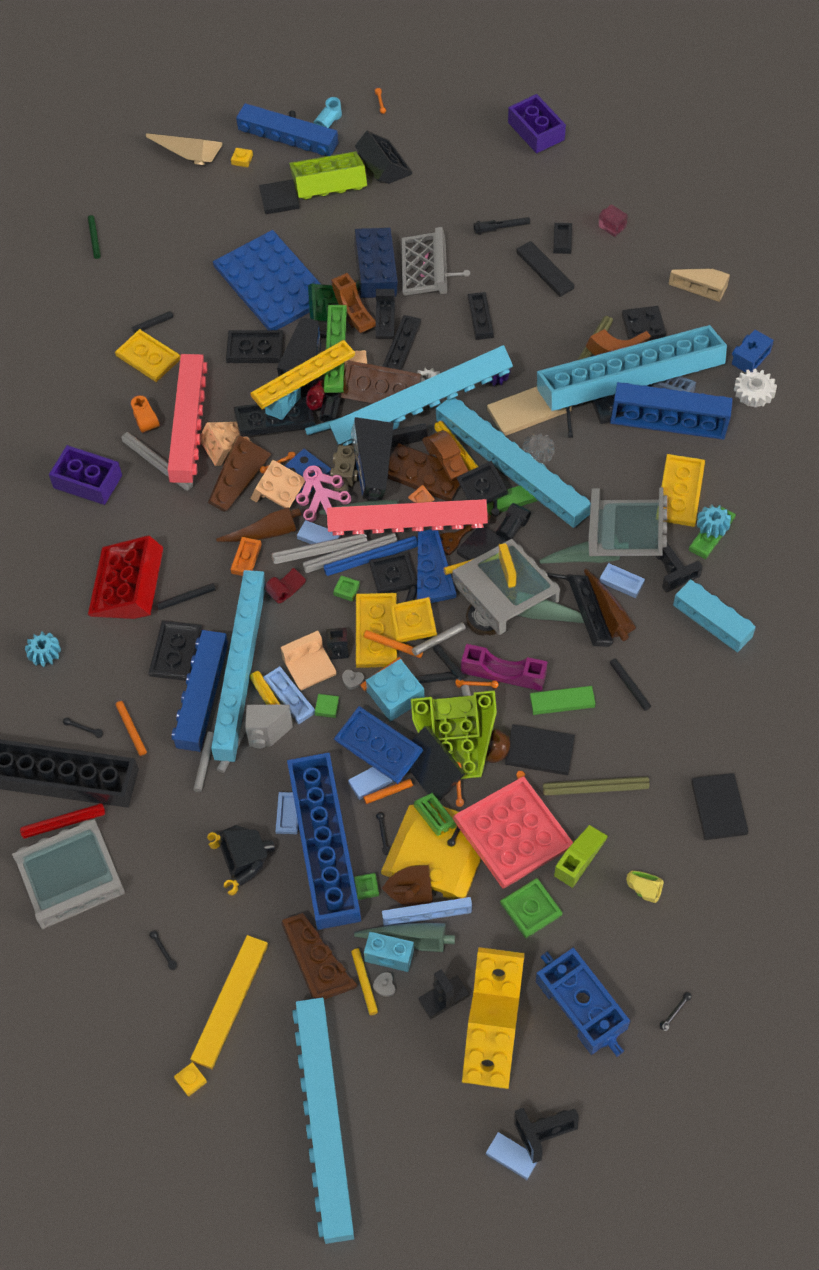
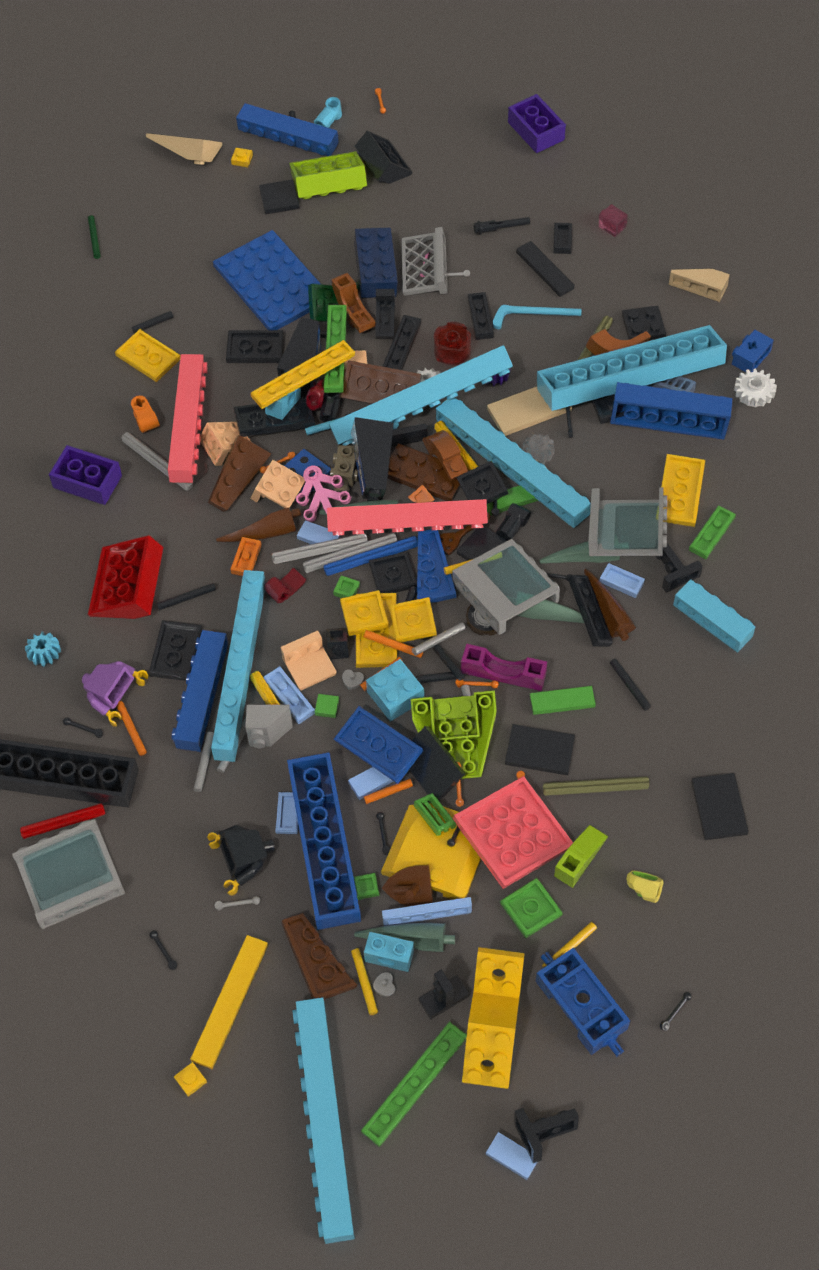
(108, 684): none -> medium lavender torso
(219, 905): none -> light grey hinge
(364, 613): none -> yellow tile
(414, 1084): none -> bright green tile
(452, 343): none -> clear red brick
(498, 746): reddish brown hair -> none
(506, 309): none -> medium azure piece
(507, 565): yellow tile -> none
(575, 941): none -> yellow bar
(713, 521): medium azure gear -> none

